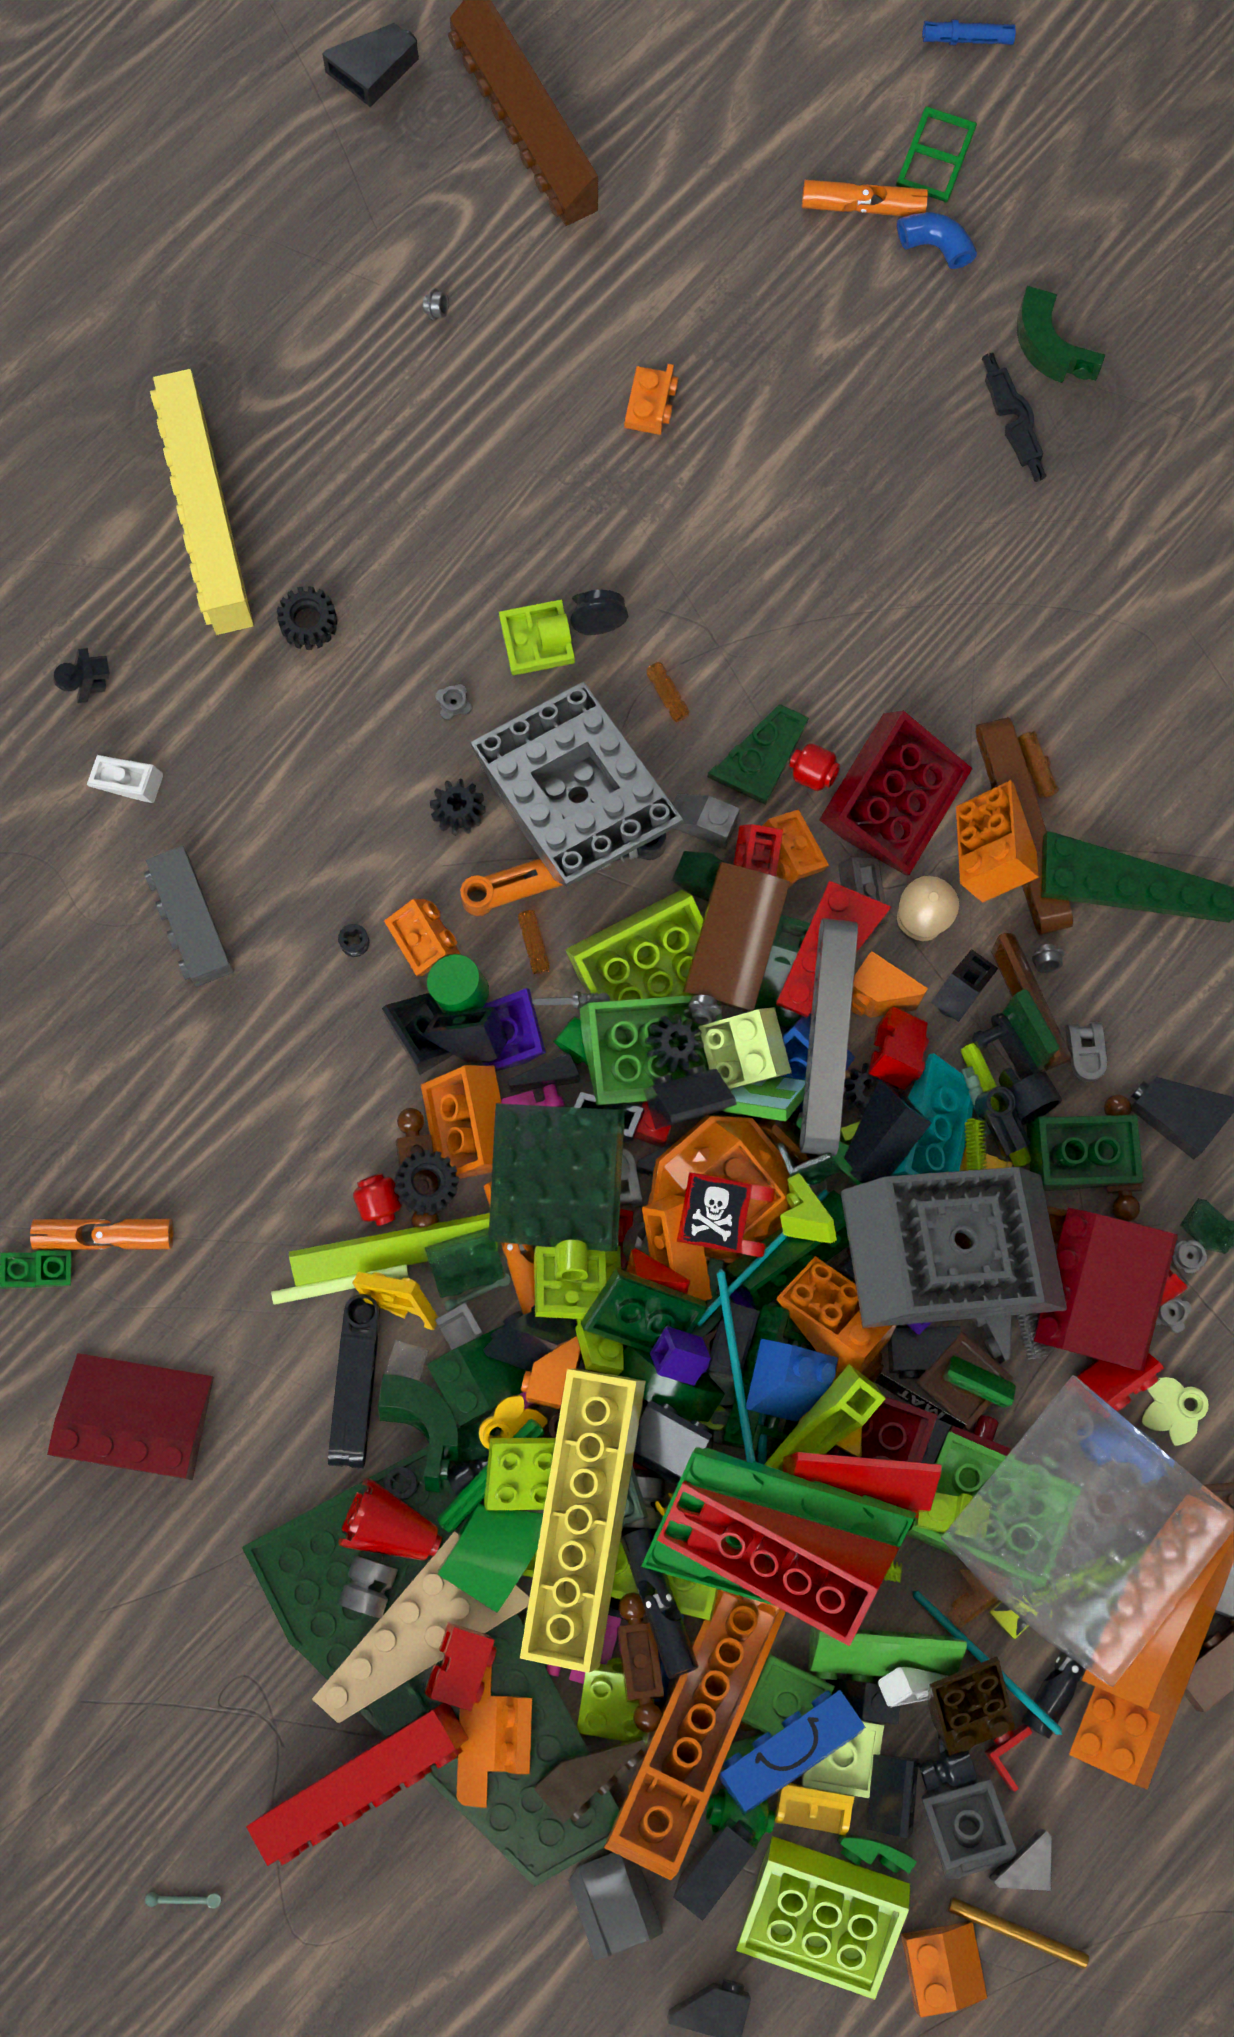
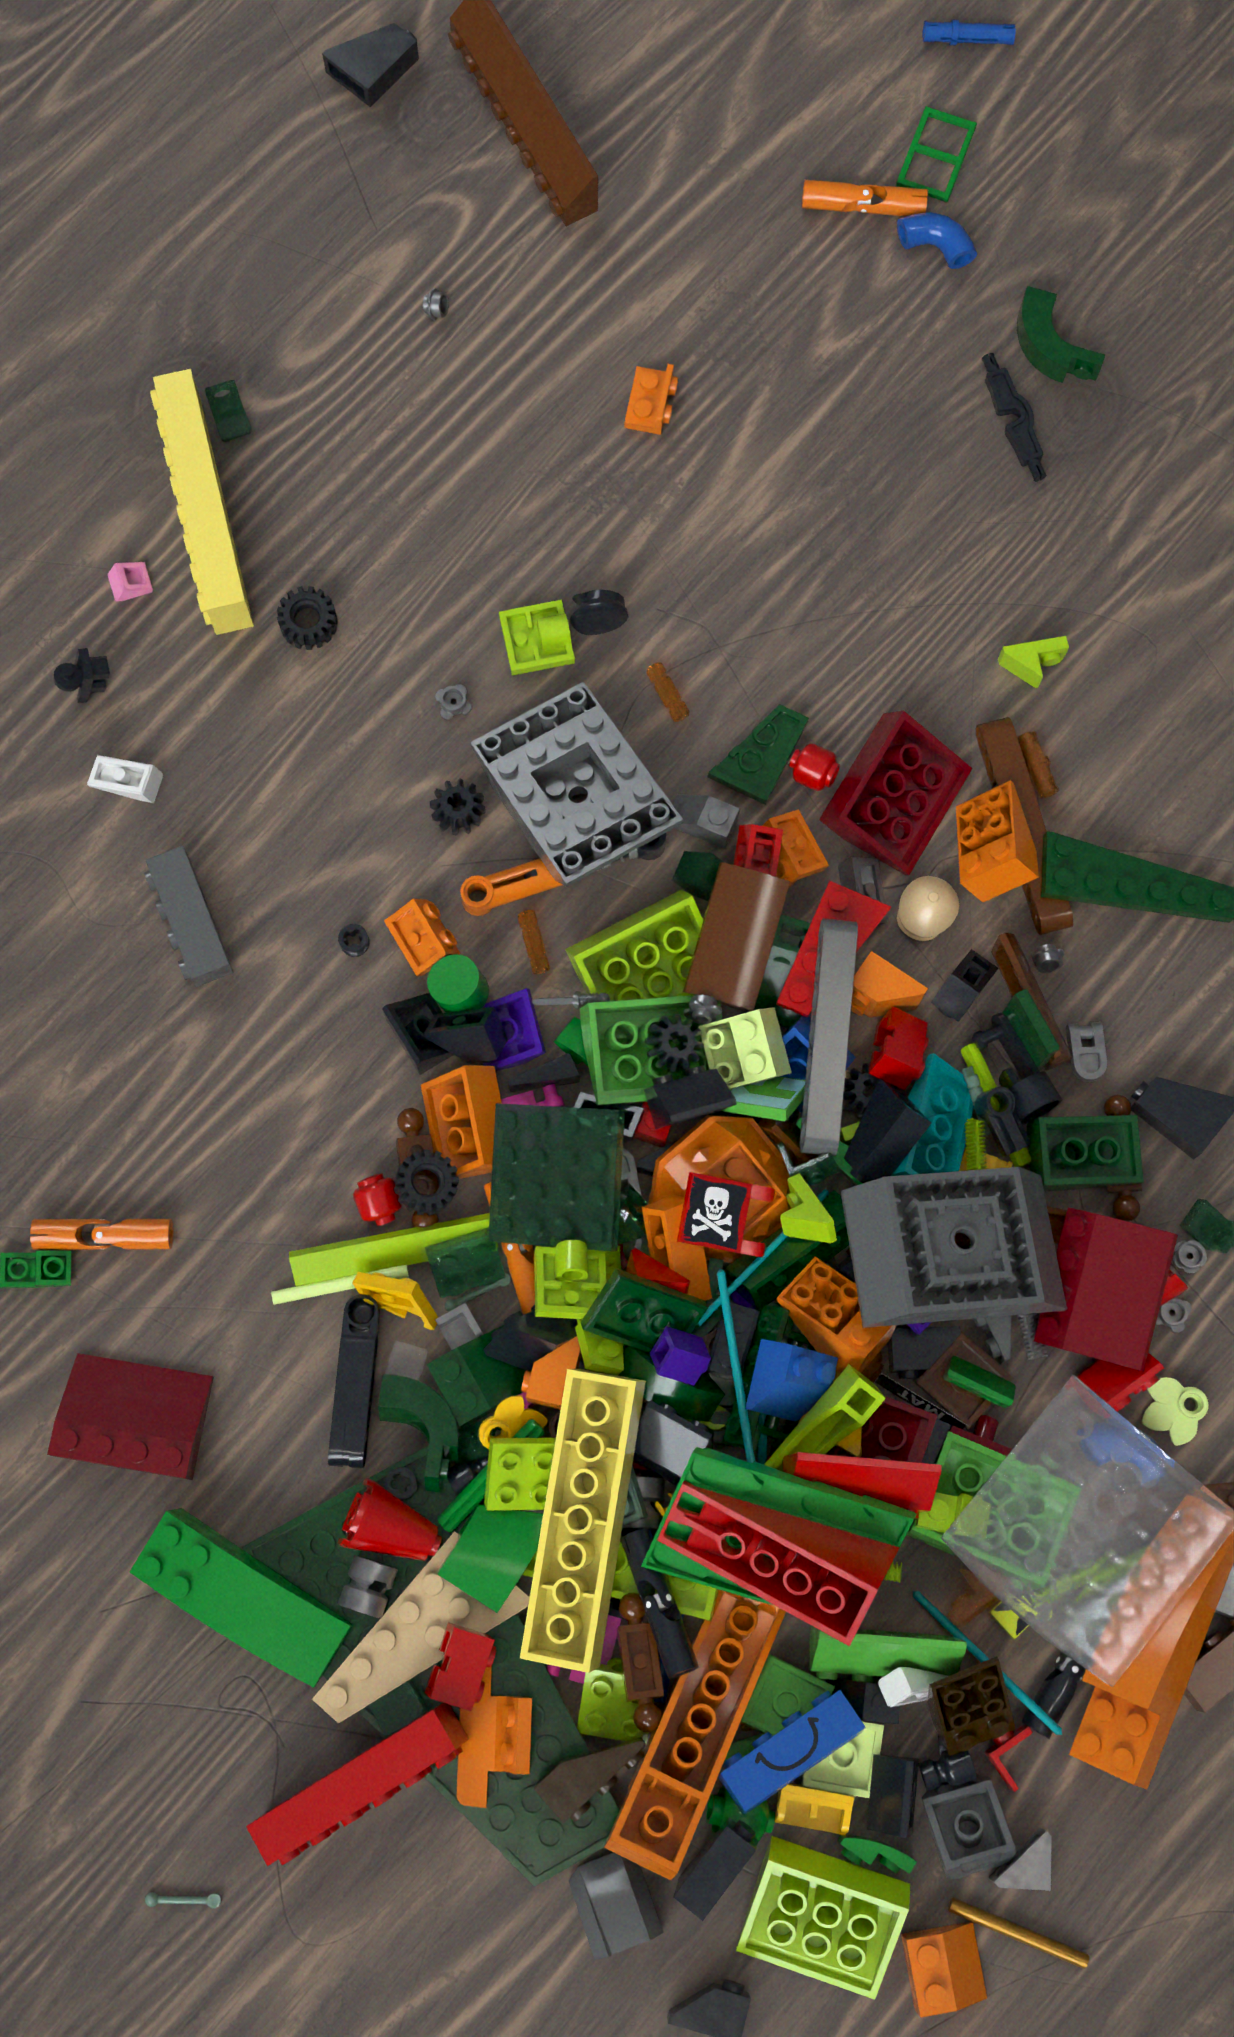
(129, 580): none -> bright pink slope
(228, 411): none -> clear green bracket
(240, 1597): none -> green slope
(631, 1215): none -> clear green slope
(1026, 658): none -> lime slope

